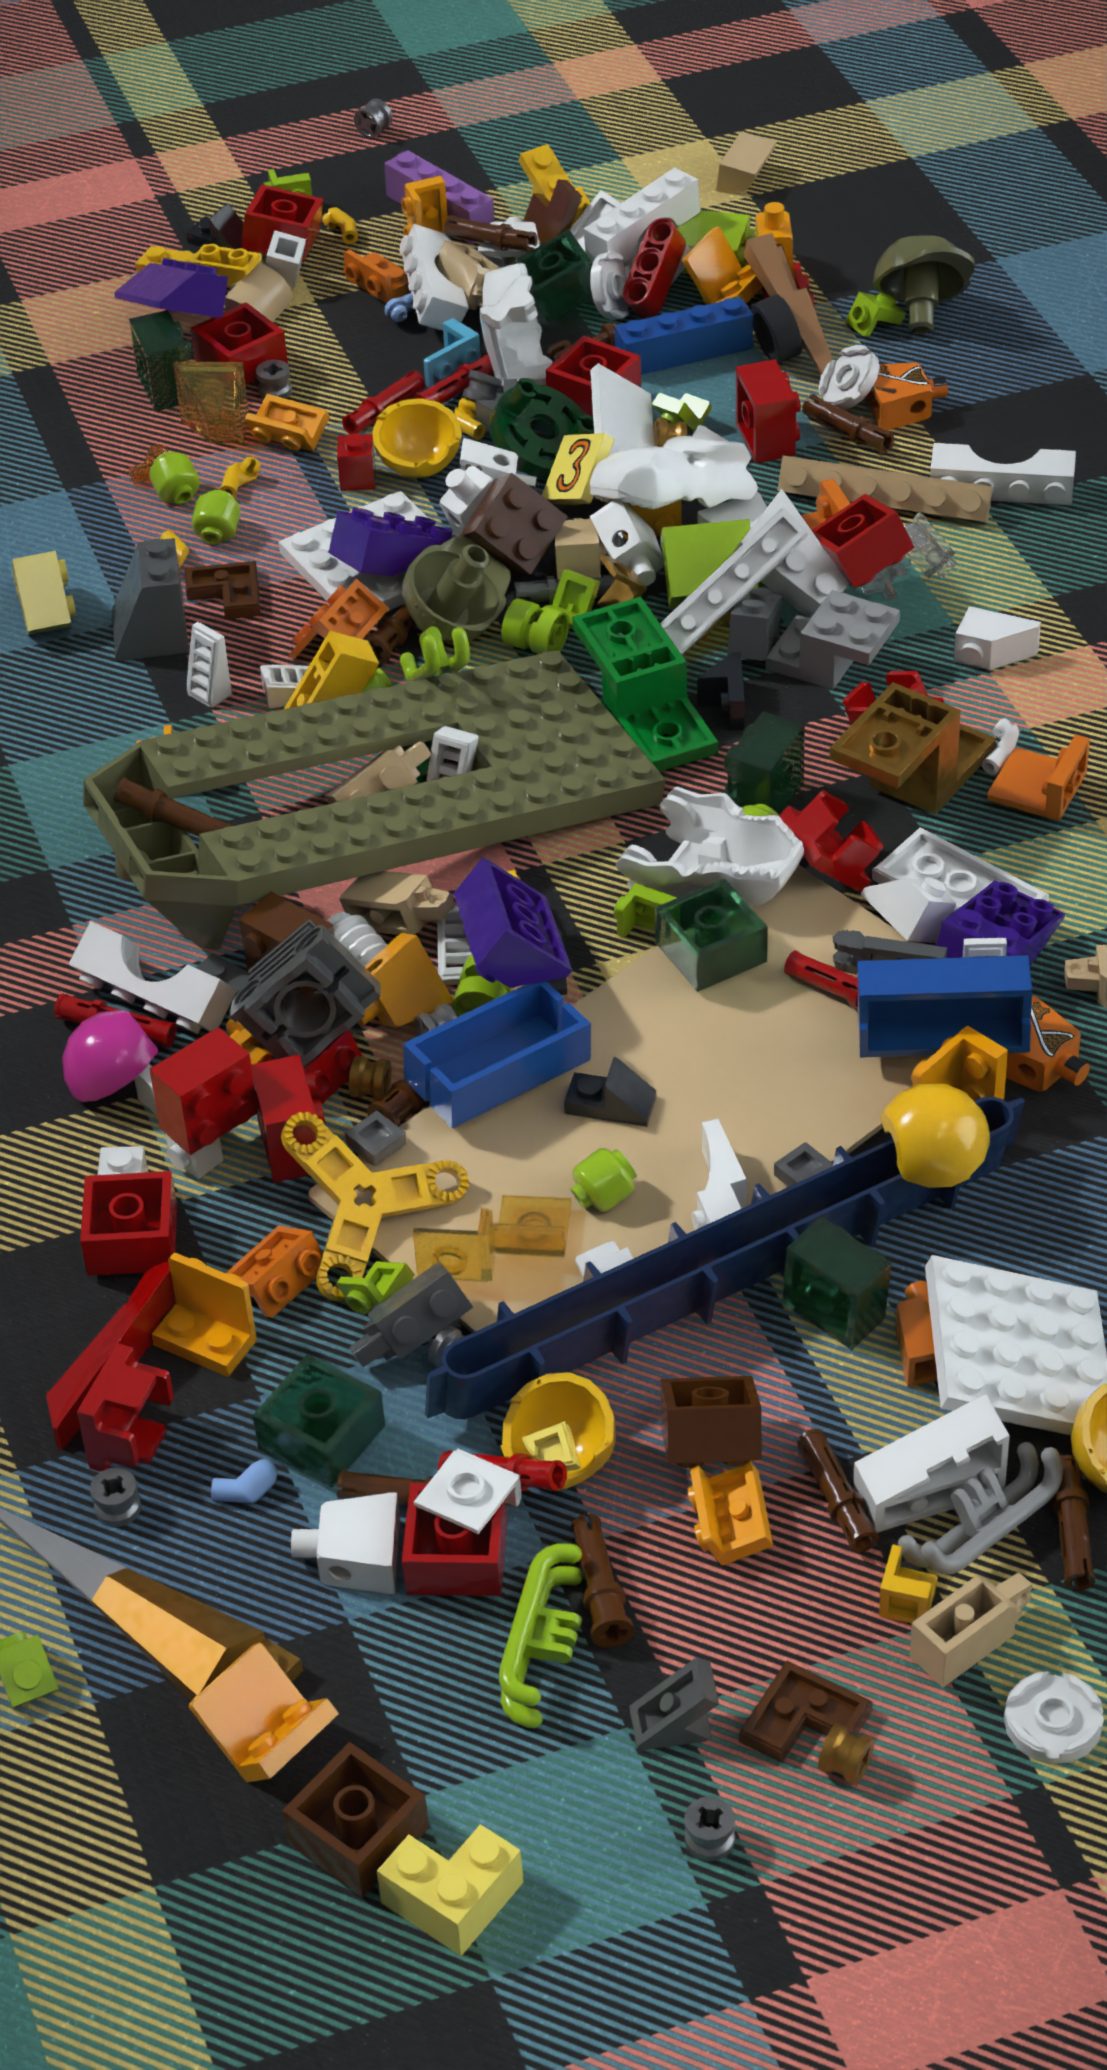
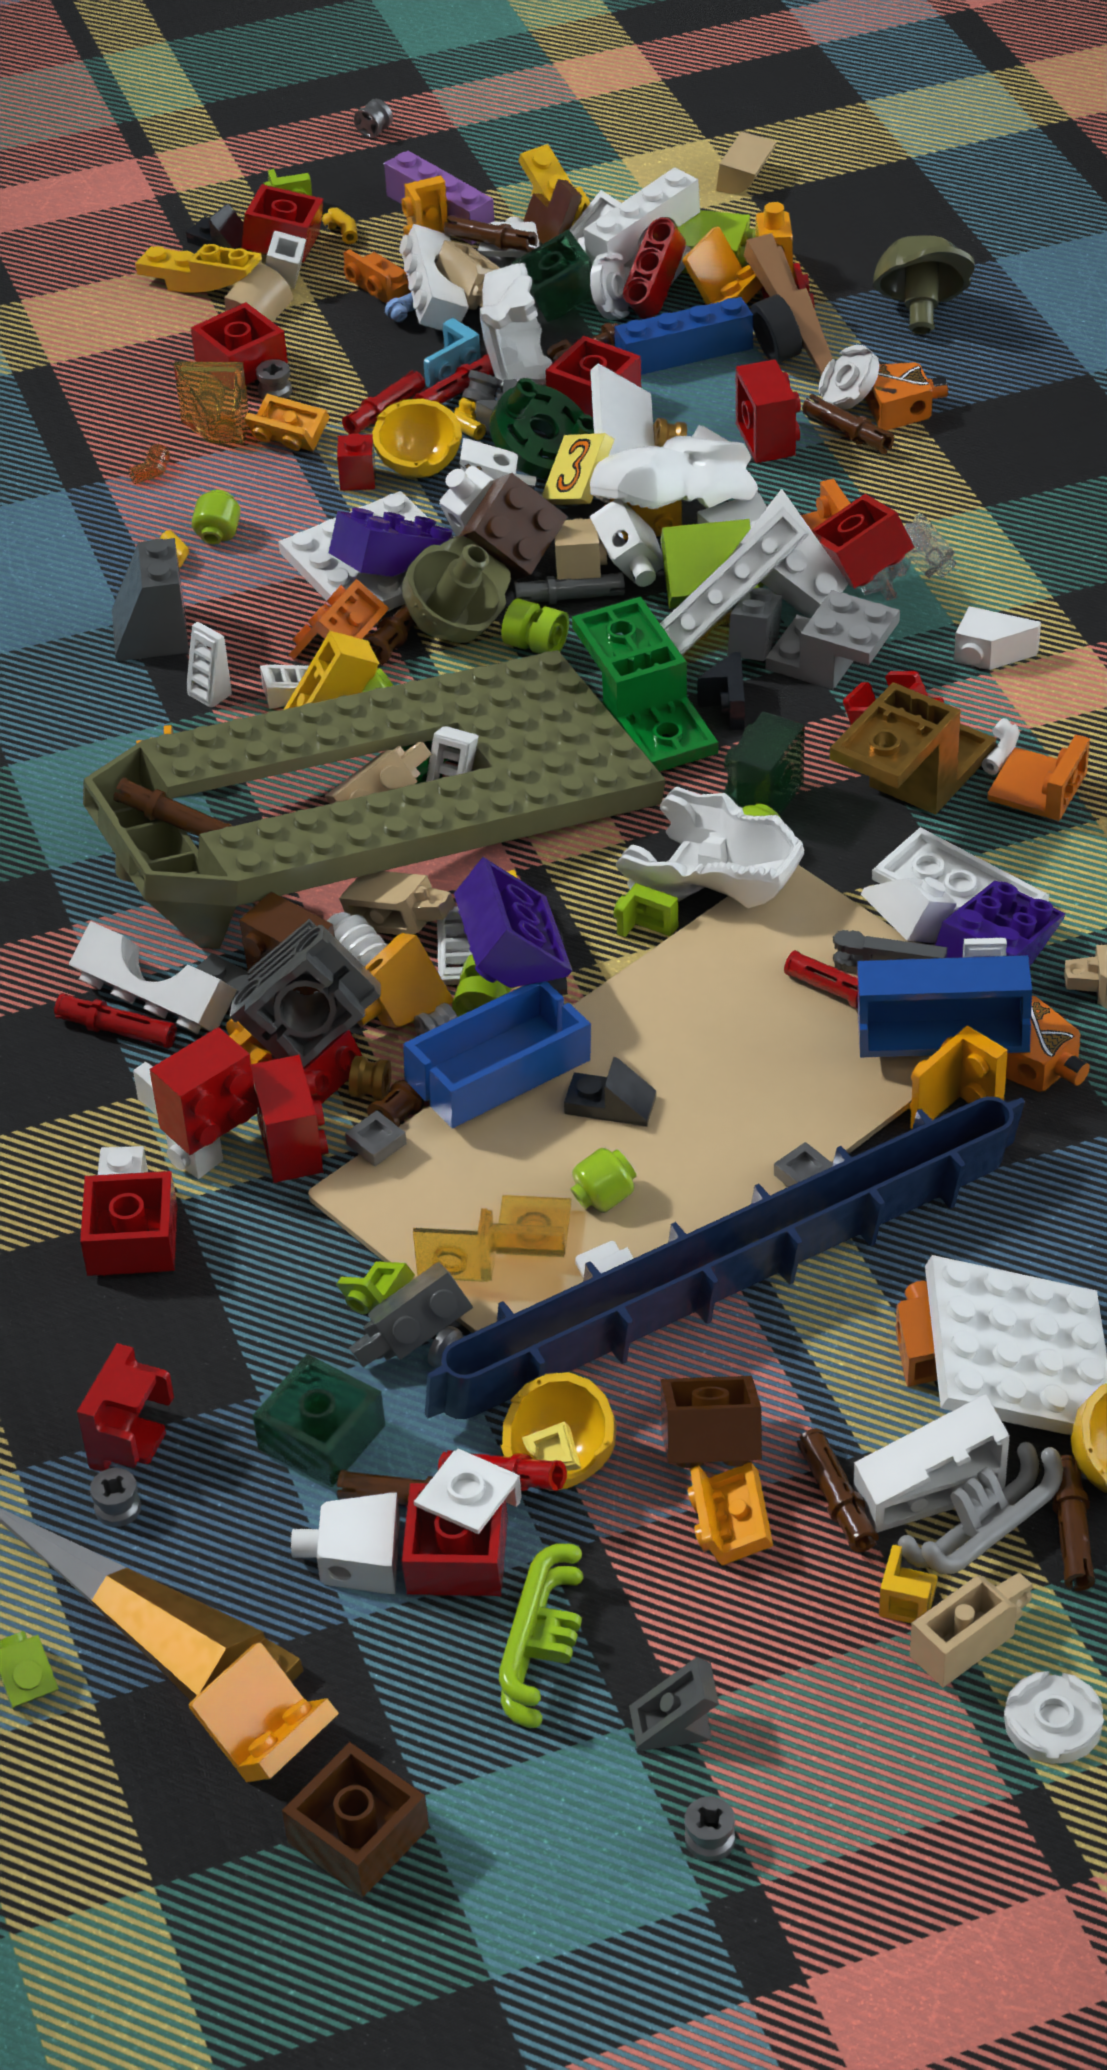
(41, 592): light yellow brick -> none
(105, 1055): dark pink cylinder -> none
(130, 1327): red wedge -> none
(156, 347): clear green brick -> none
(174, 478): lime head -> none
(177, 287): dark purple slope -> none
(210, 1318): light orange bracket -> none
(232, 581): reddish brown tile -> none
(240, 474): yellow arm -> none
(248, 1486): light blue arm -> none
(279, 1267): orange bracket -> none
(393, 1191): yellow piece -> none
(435, 655): lime piece -> none
(453, 1896): light yellow brick -> none
(575, 594): lime bracket -> none
(603, 1595): reddish brown pin -> none
(626, 585): pearl gold bracket -> none
(688, 410): bracket -> none
(711, 934): clear green brick -> none
(726, 1183): white slope -> none
(800, 1701): reddish brown tile -> none
(825, 847): red panel -> none
(836, 1282): clear green brick -> none
(845, 1754): pearl gold wheel -> none
(871, 308): lime bracket -> none
(889, 487): tan plate -> none
(936, 1134): yellow cylinder -> none
(1039, 480): white arch -> none

